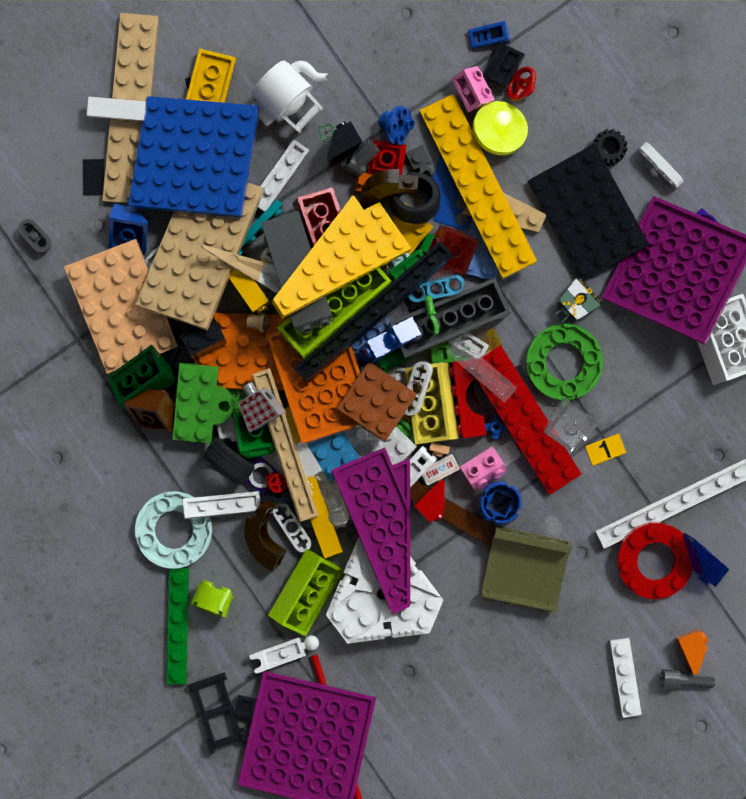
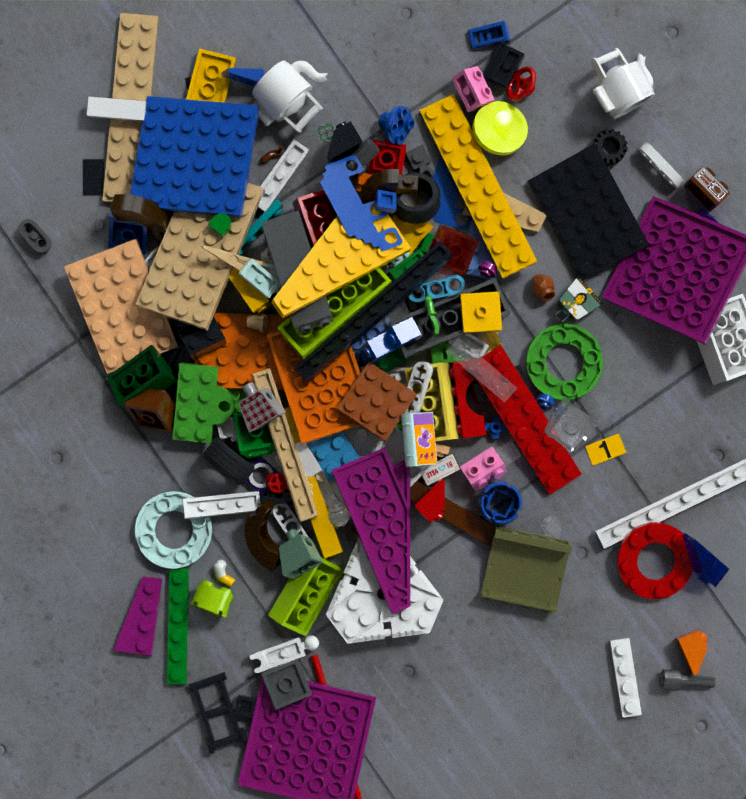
(140, 624): none -> magenta wing
(142, 211): none -> dark brown arch
(220, 573): none -> arm
(221, 224): none -> green tile
(244, 75): none -> blue slope
(259, 278): none -> light aqua plate
(272, 154): none -> reddish brown piece
(286, 683): none -> dark grey plate
(298, 555): none -> sand green torso
(352, 213): none -> blue piece
(385, 201): none -> blue plate
(419, 439): none -> piece
(481, 312): none -> yellow plate
(487, 269): none -> magenta plate
(543, 287): none -> dark orange rock
(545, 401): none -> blue plate
(624, 85): none -> white piece
(707, 188): none -> reddish brown slope

